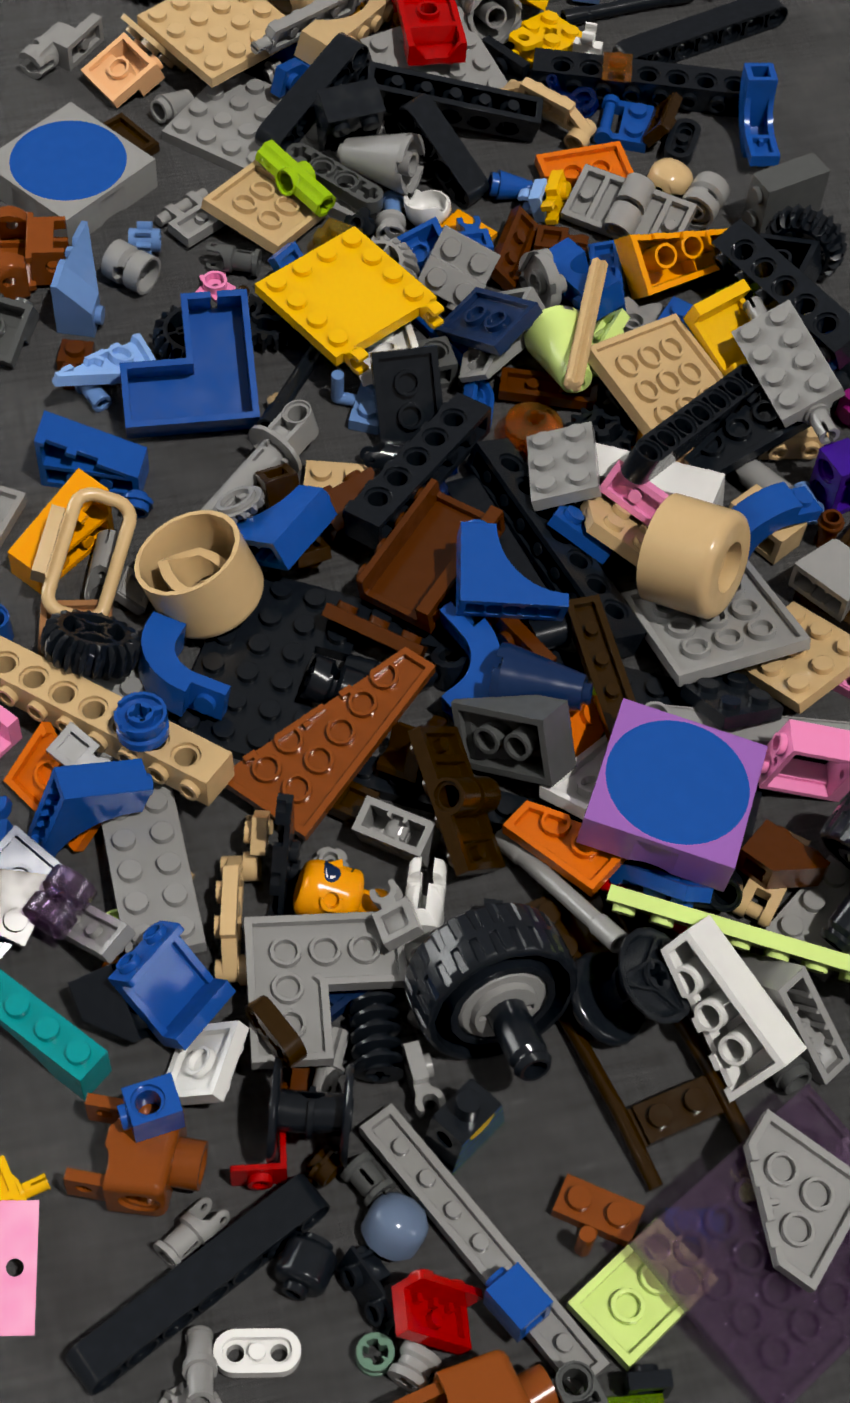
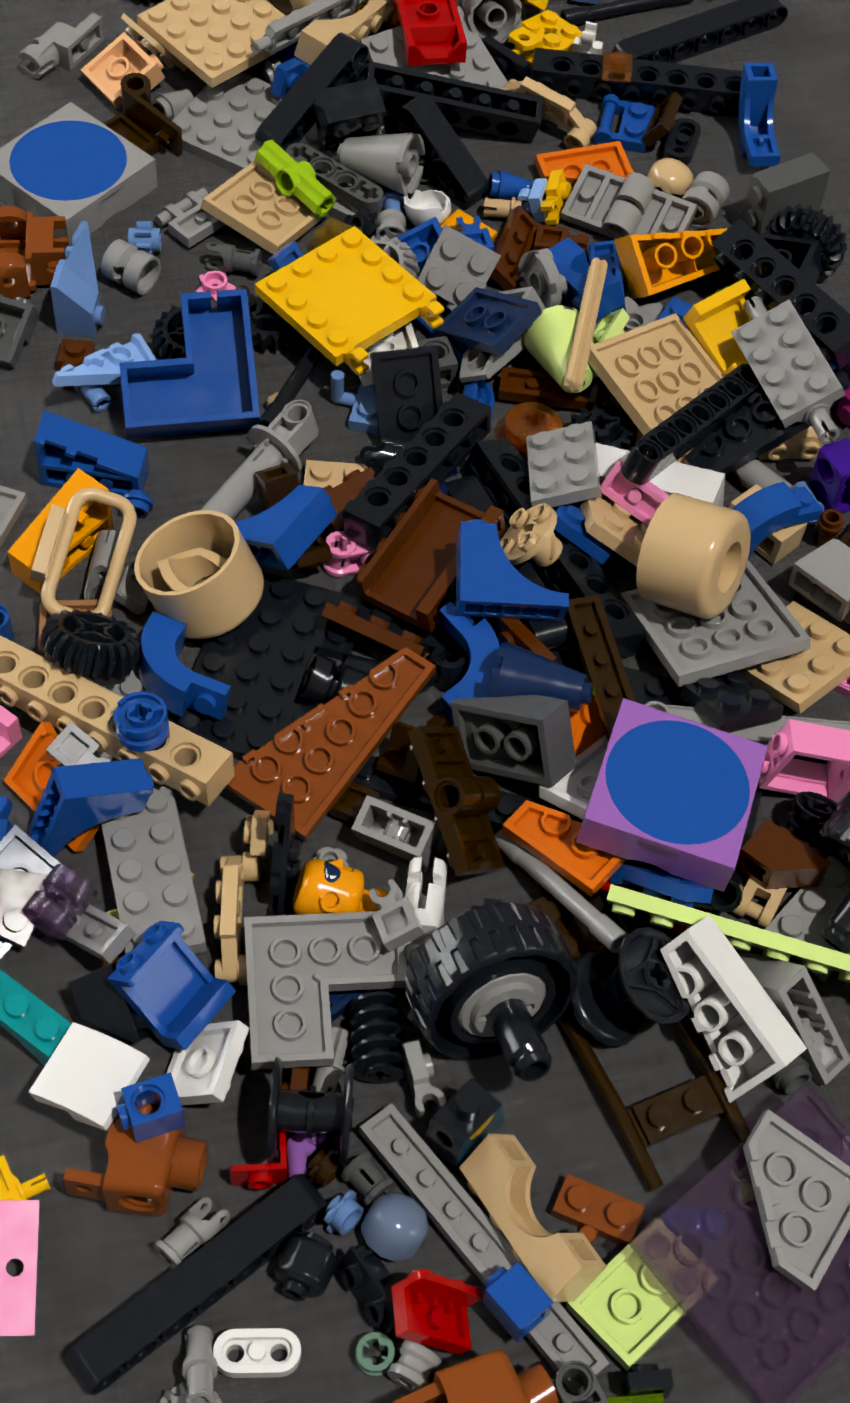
(88, 1075): none -> white slope
(138, 108): none -> dark brown door
(241, 502): light grey gear -> none
(276, 1031): dark brown beam -> none
(298, 1151): none -> medium lavender arm
(343, 1213): none -> medium blue plate
(347, 550): none -> bright pink piece
(502, 206): none -> tan pin
(502, 1177): none -> tan arch
(532, 536): none -> tan plate
(581, 96): clear blue plate -> none
(809, 816): none -> black wheel

